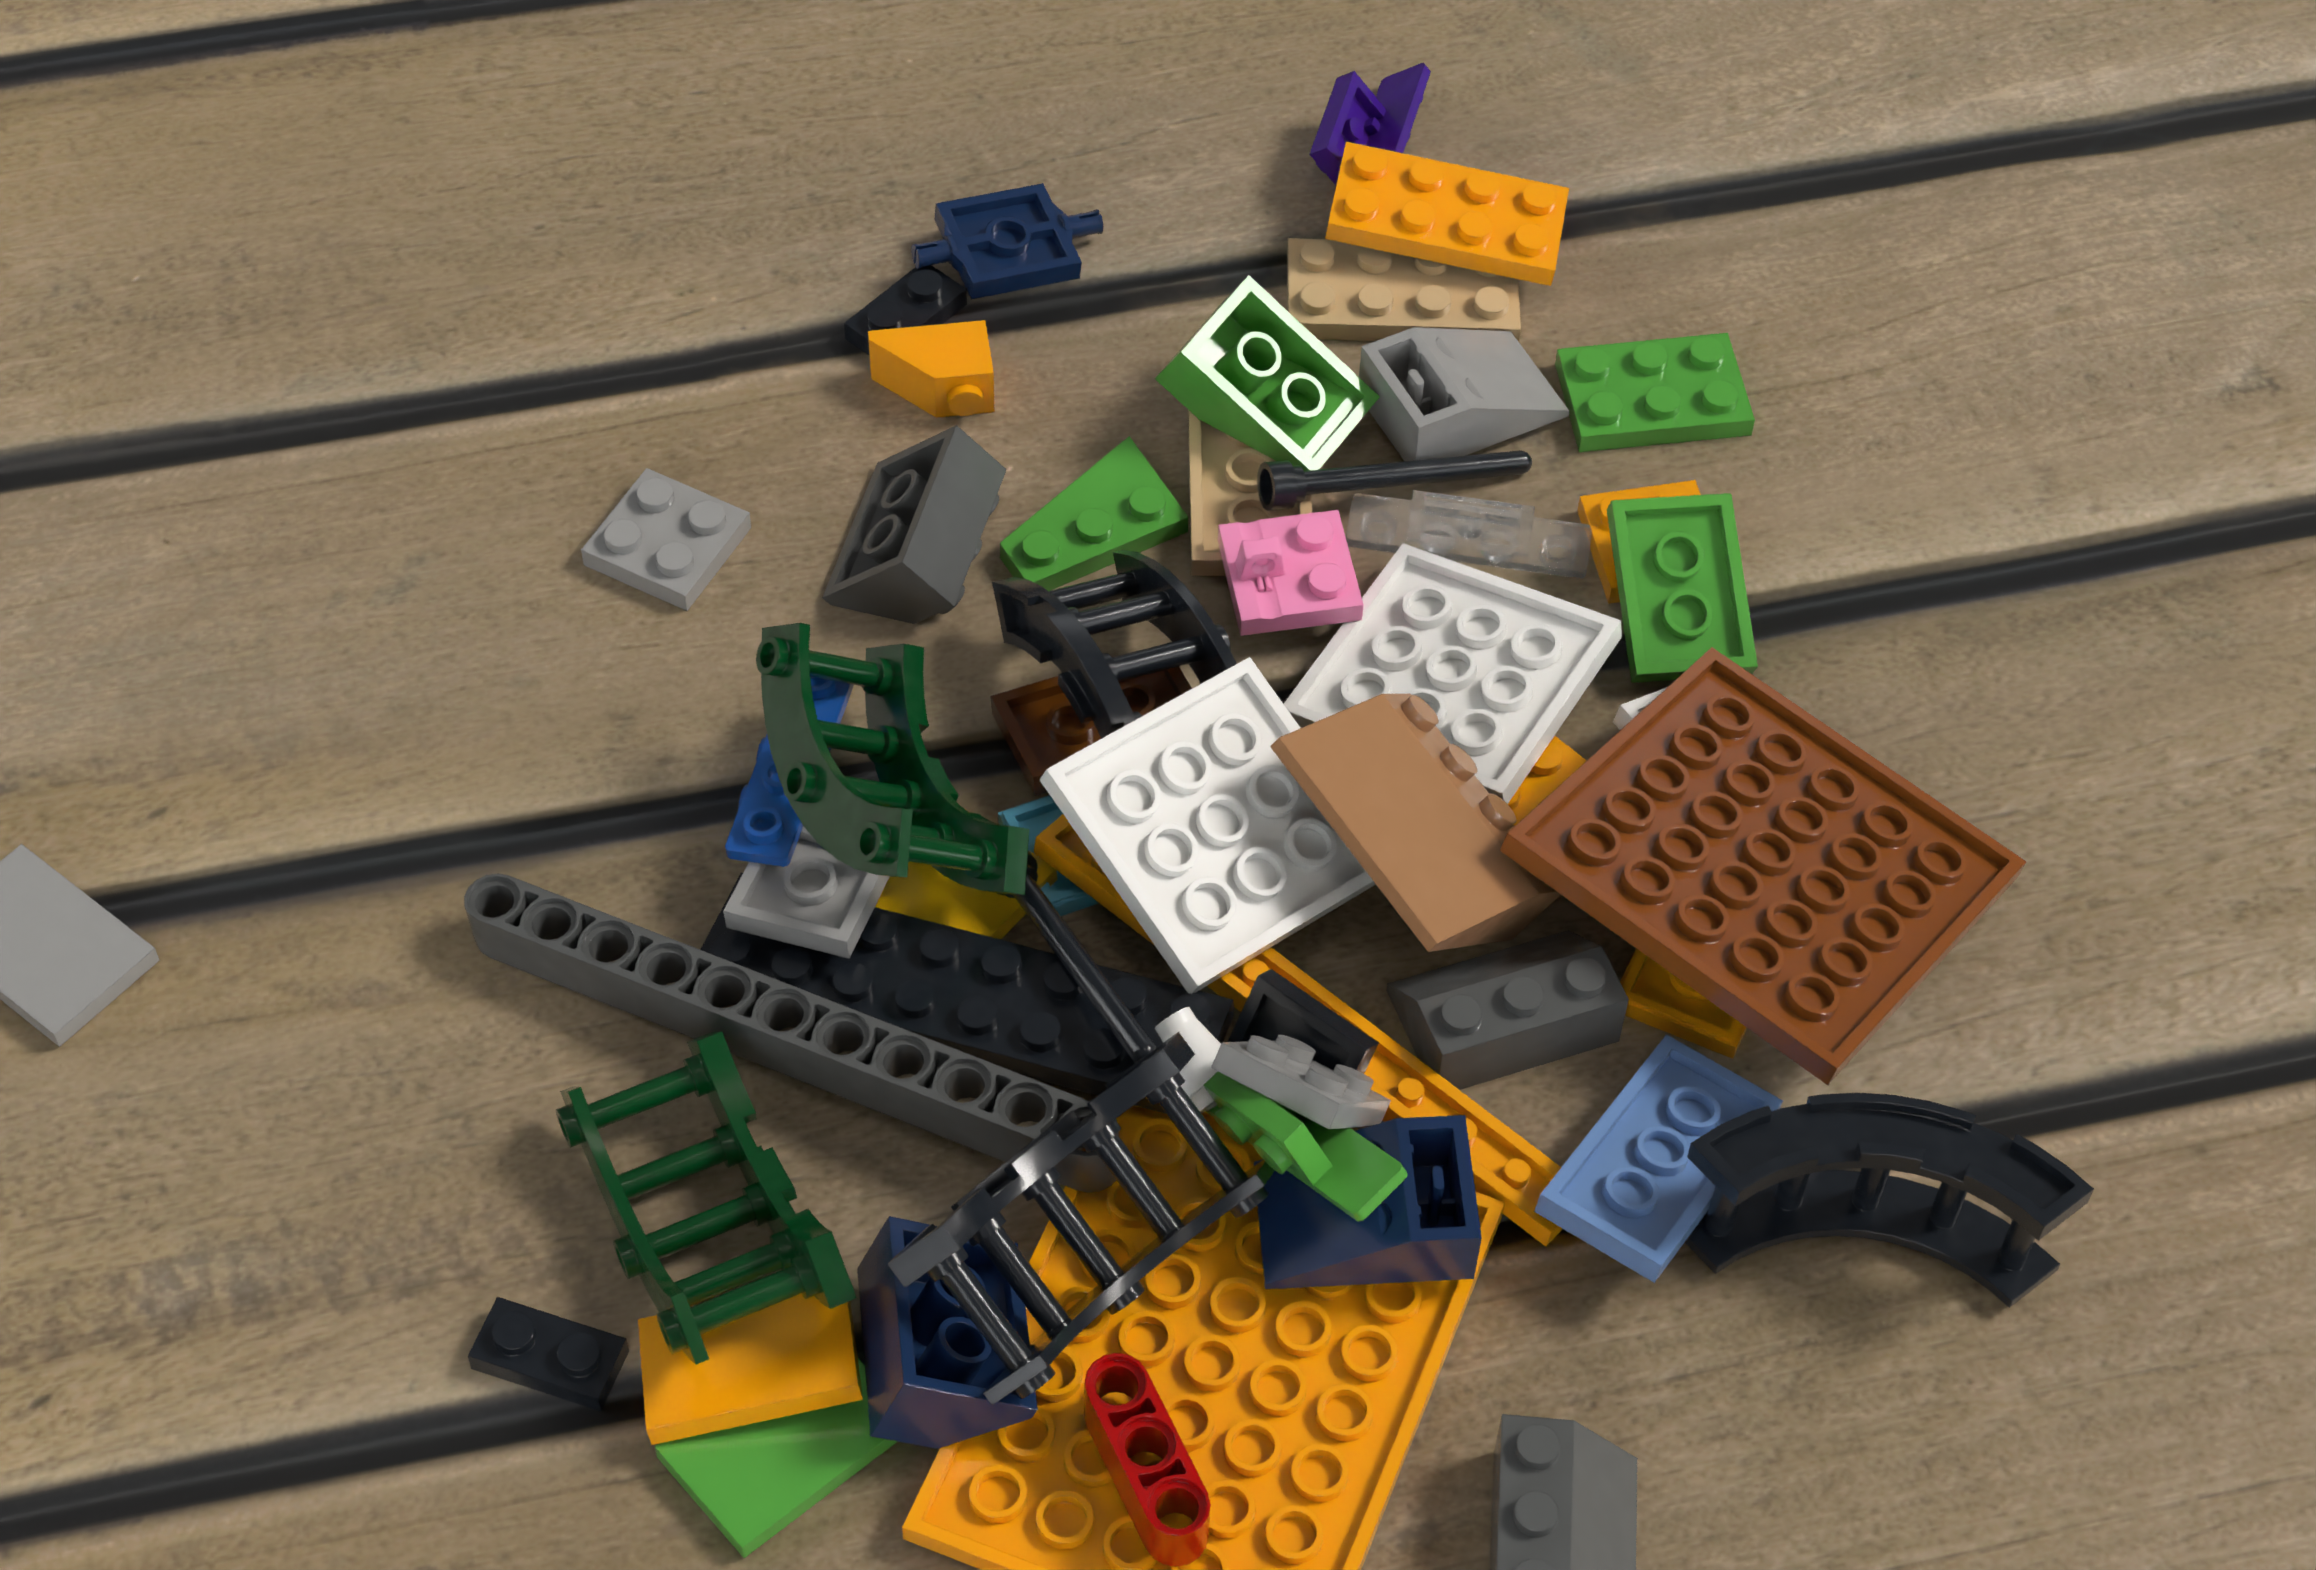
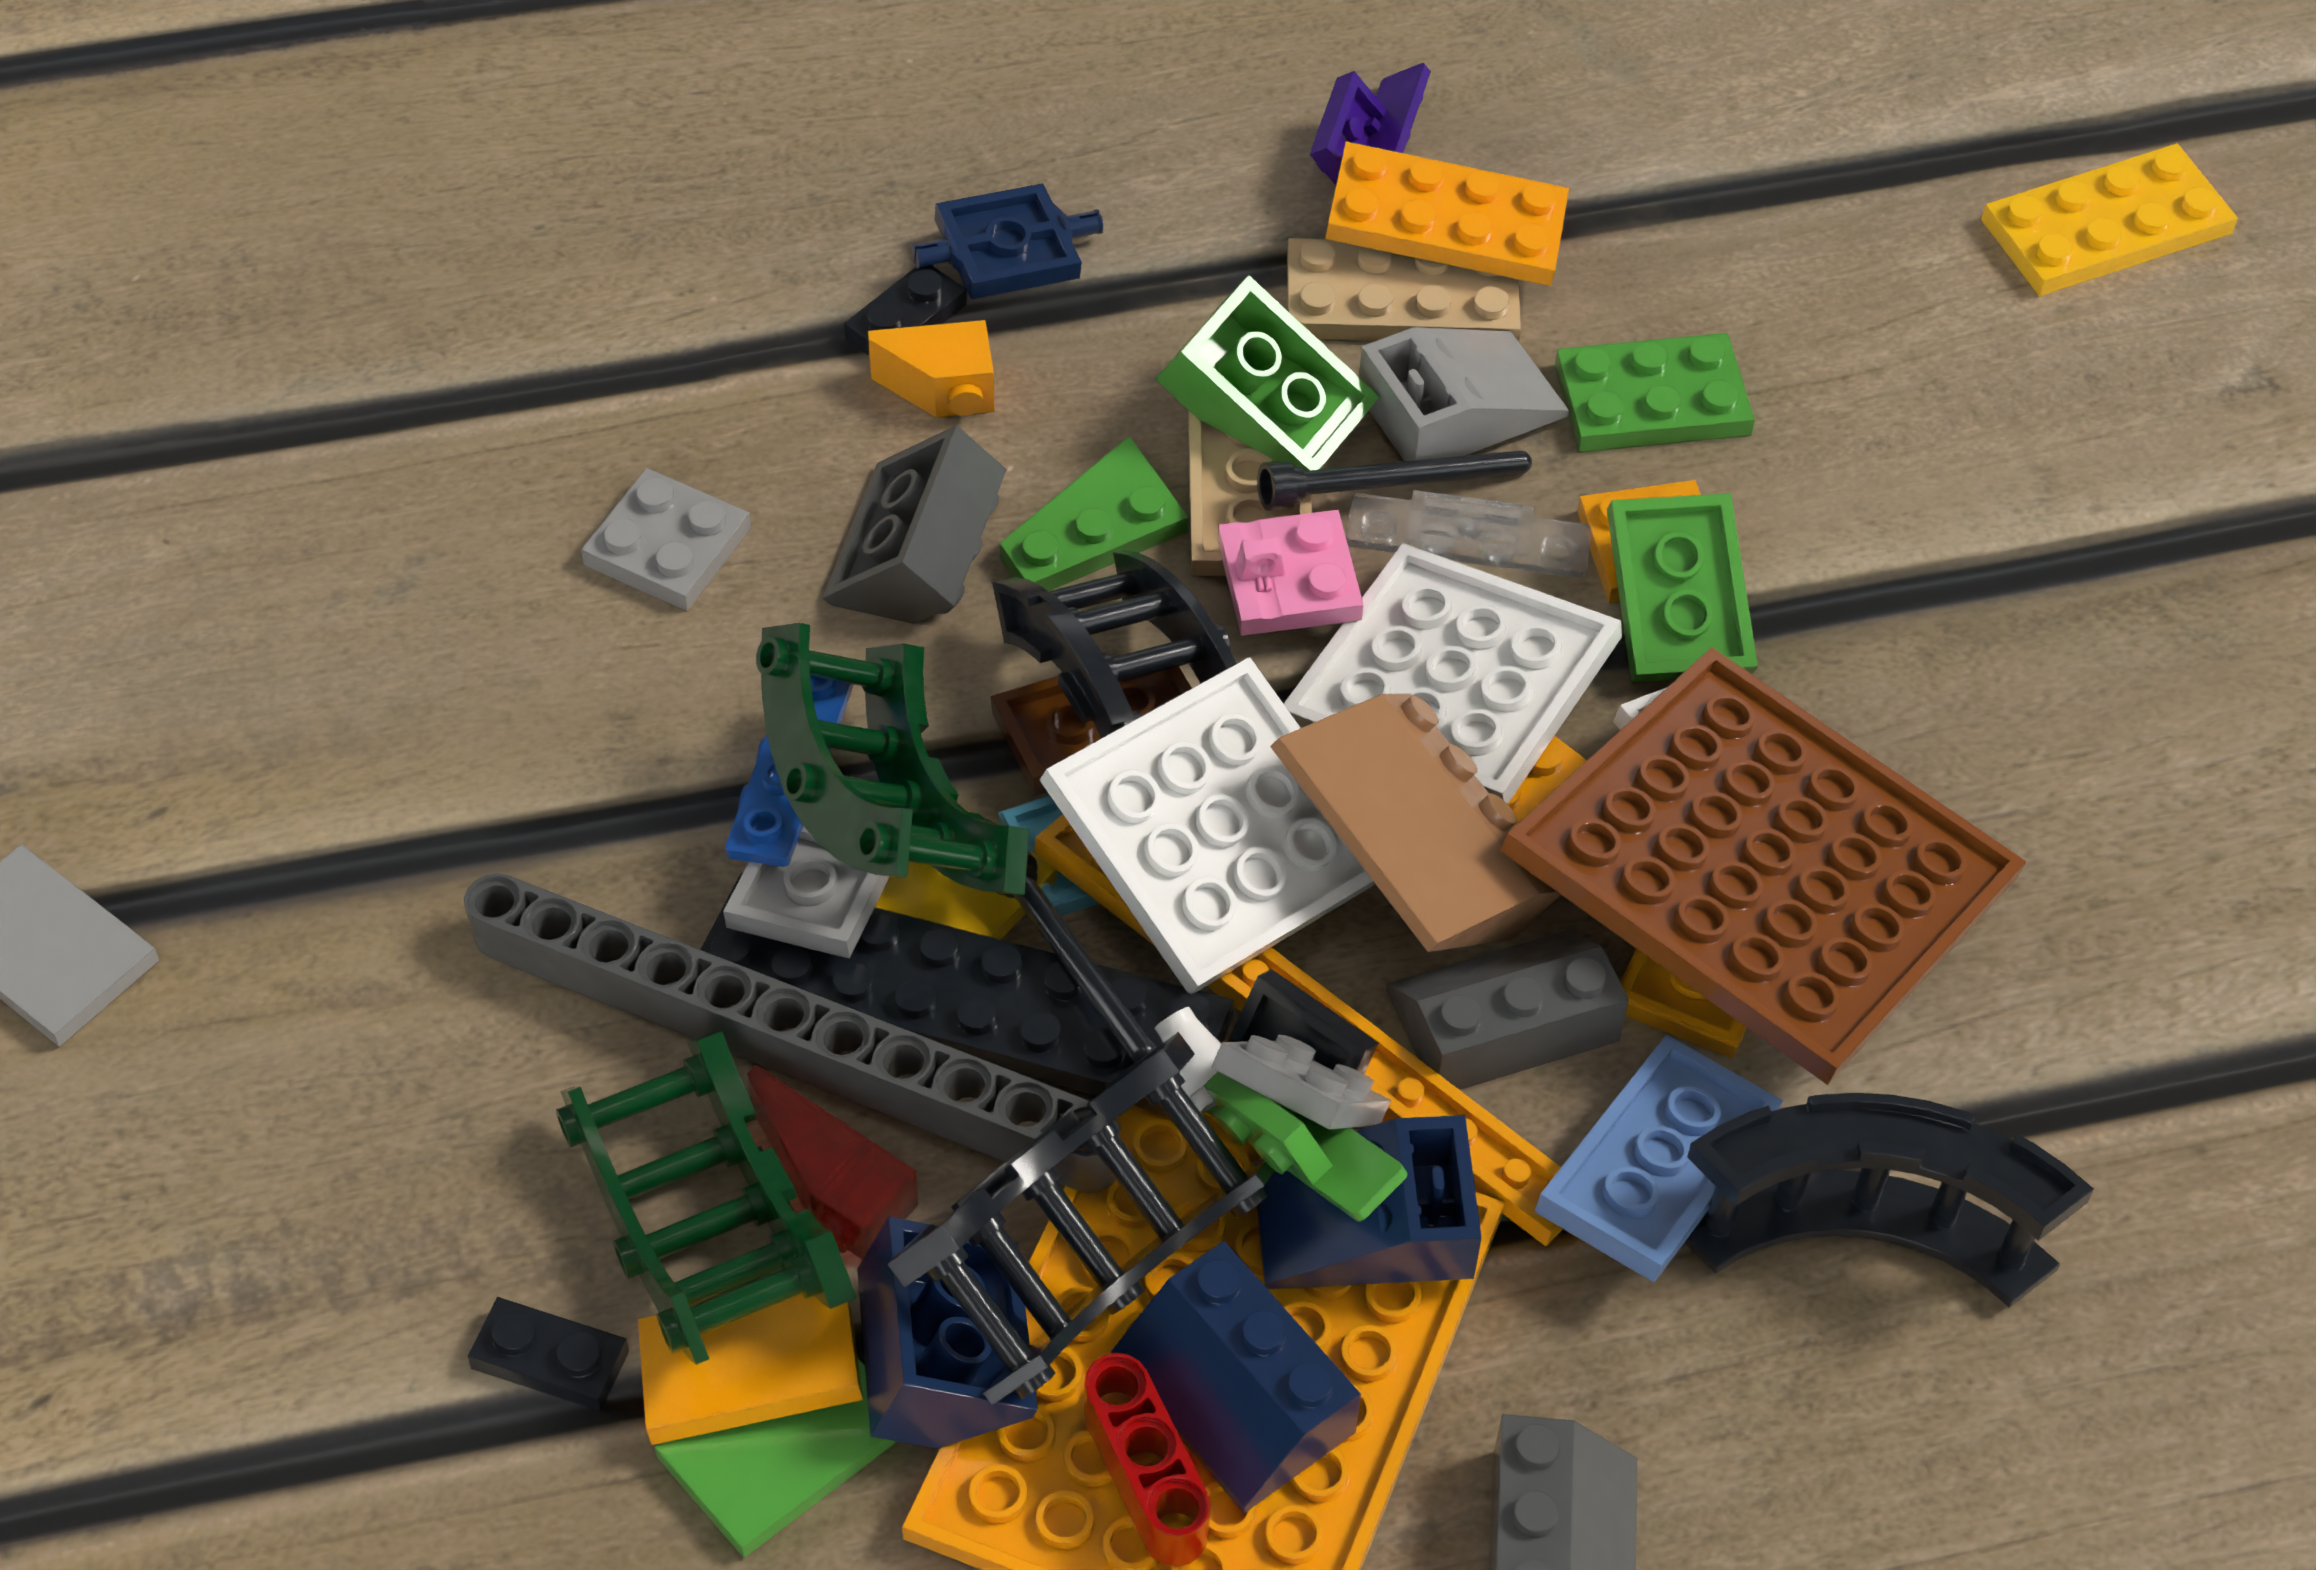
(833, 1168): none -> clear red slope
(1240, 1377): none -> dark blue slope
(2108, 219): none -> yellow plate

